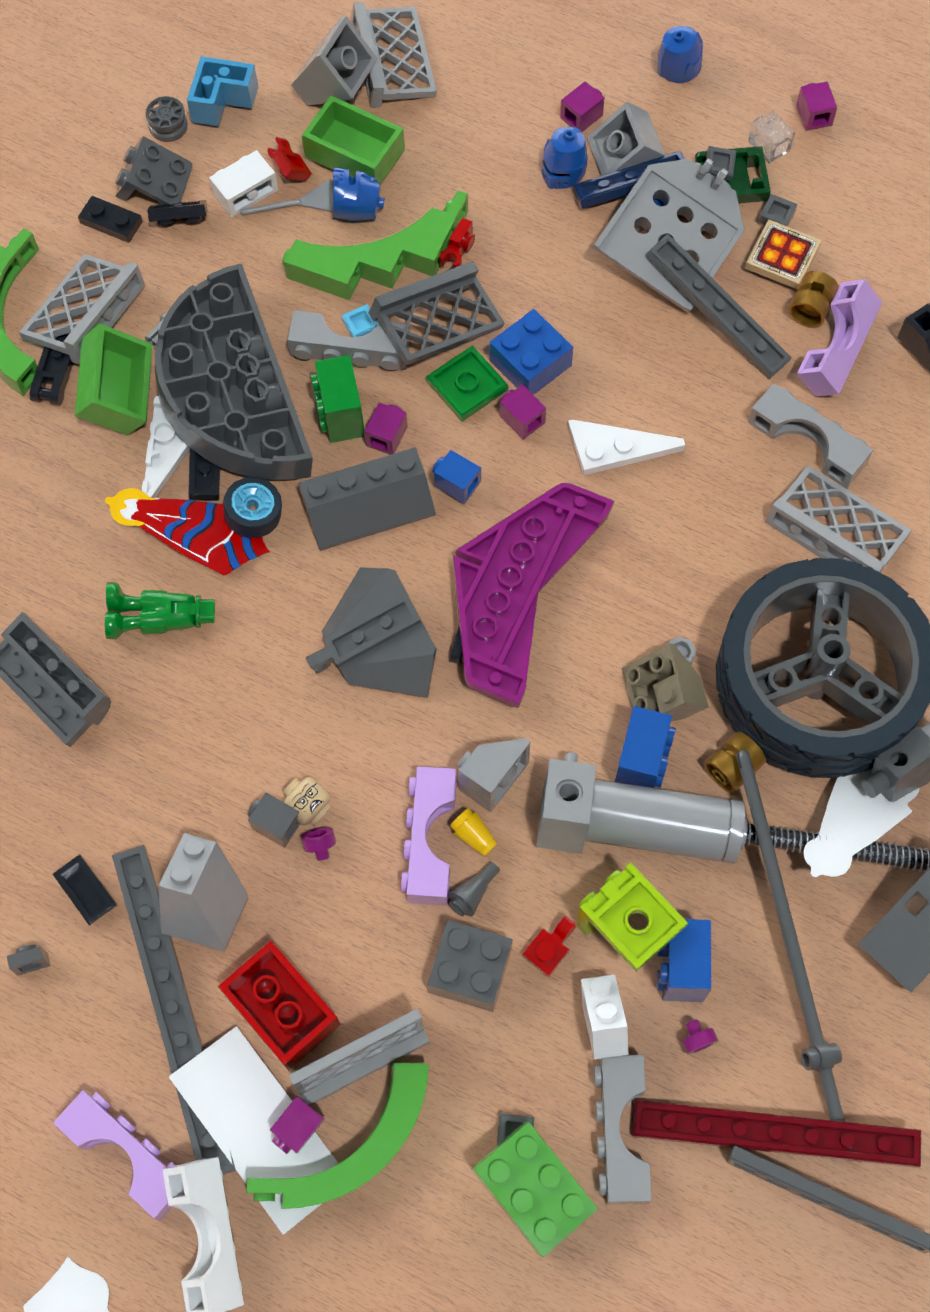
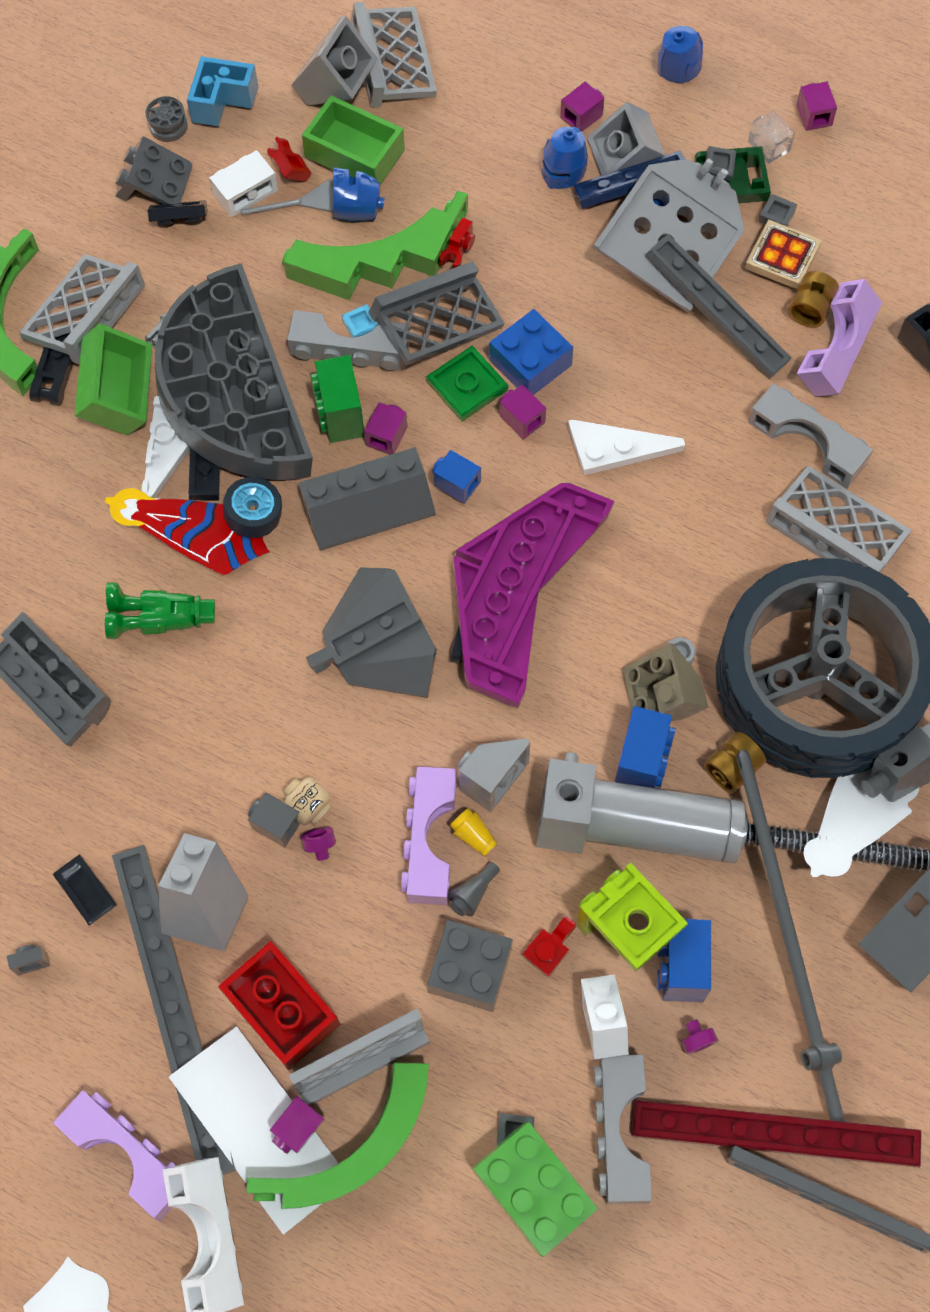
(110, 219): black plate -> none

